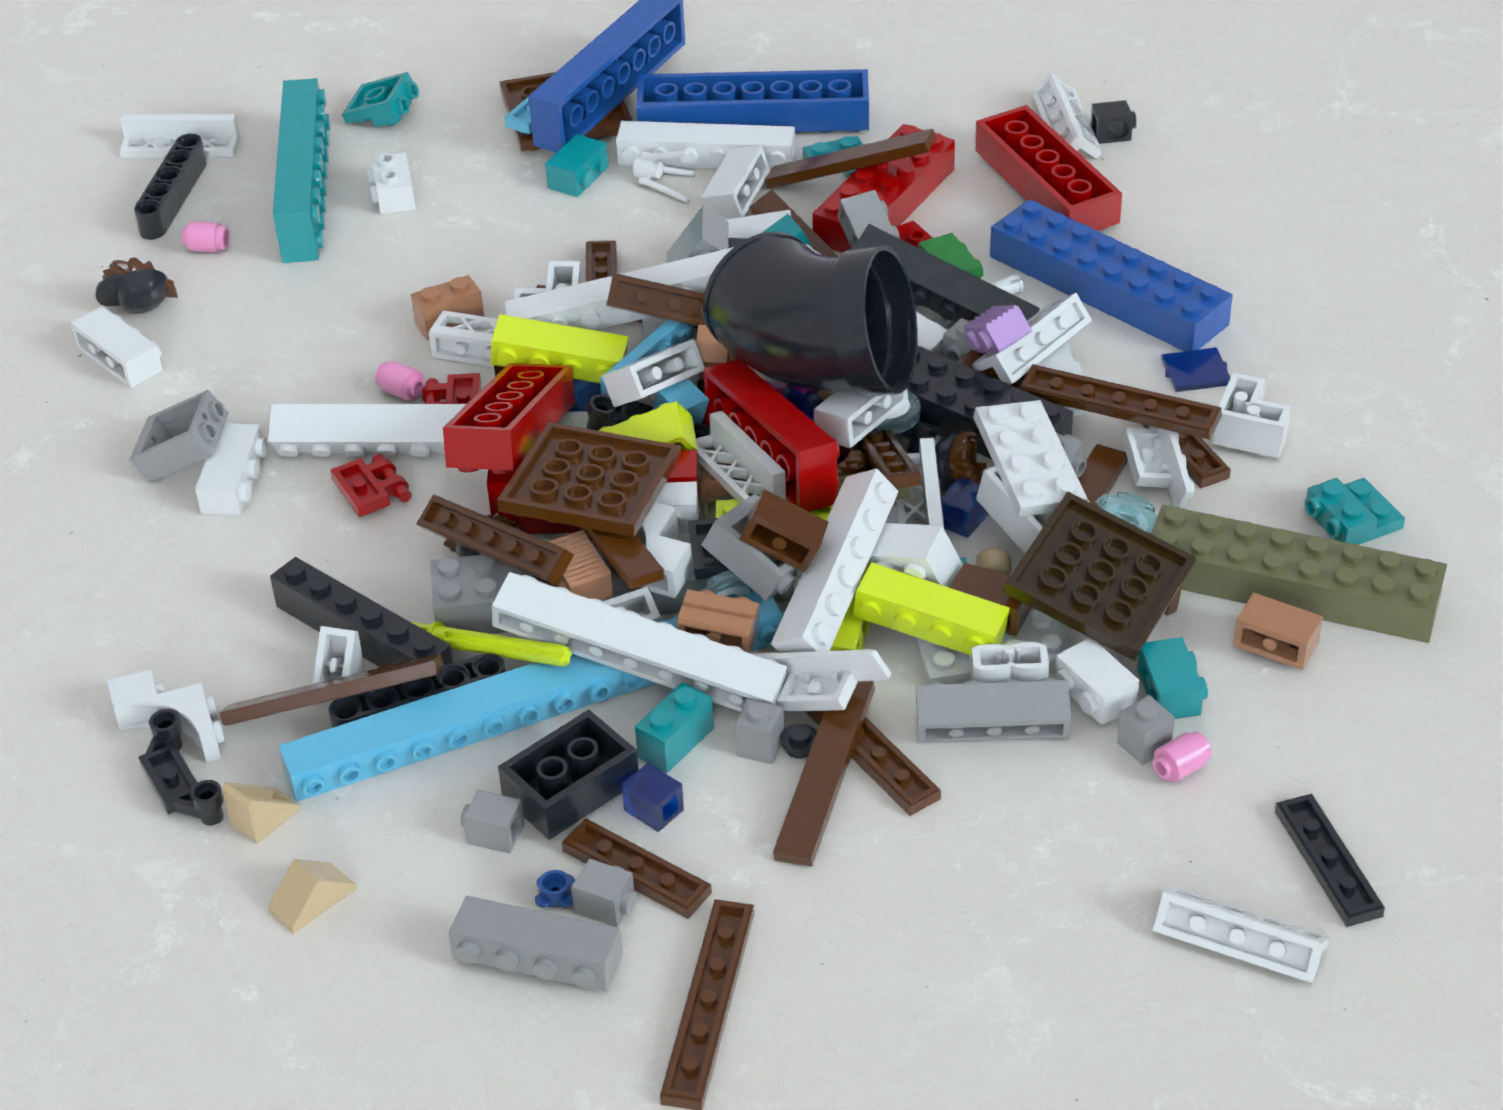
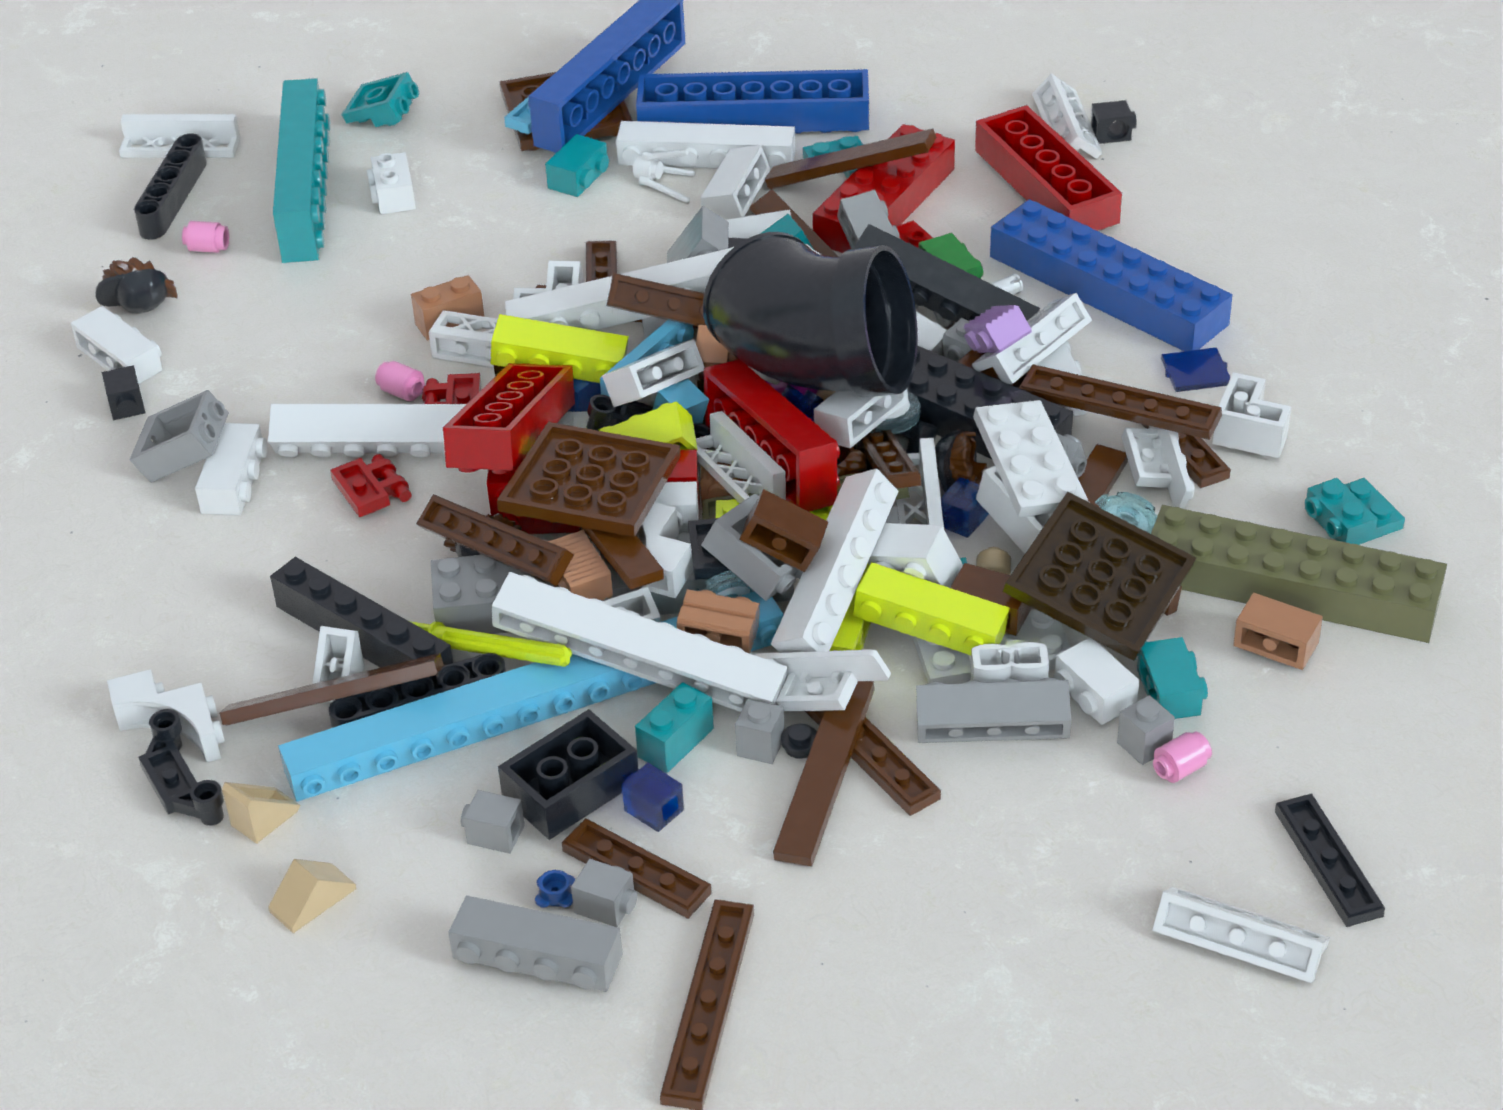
(123, 392): none -> black brick

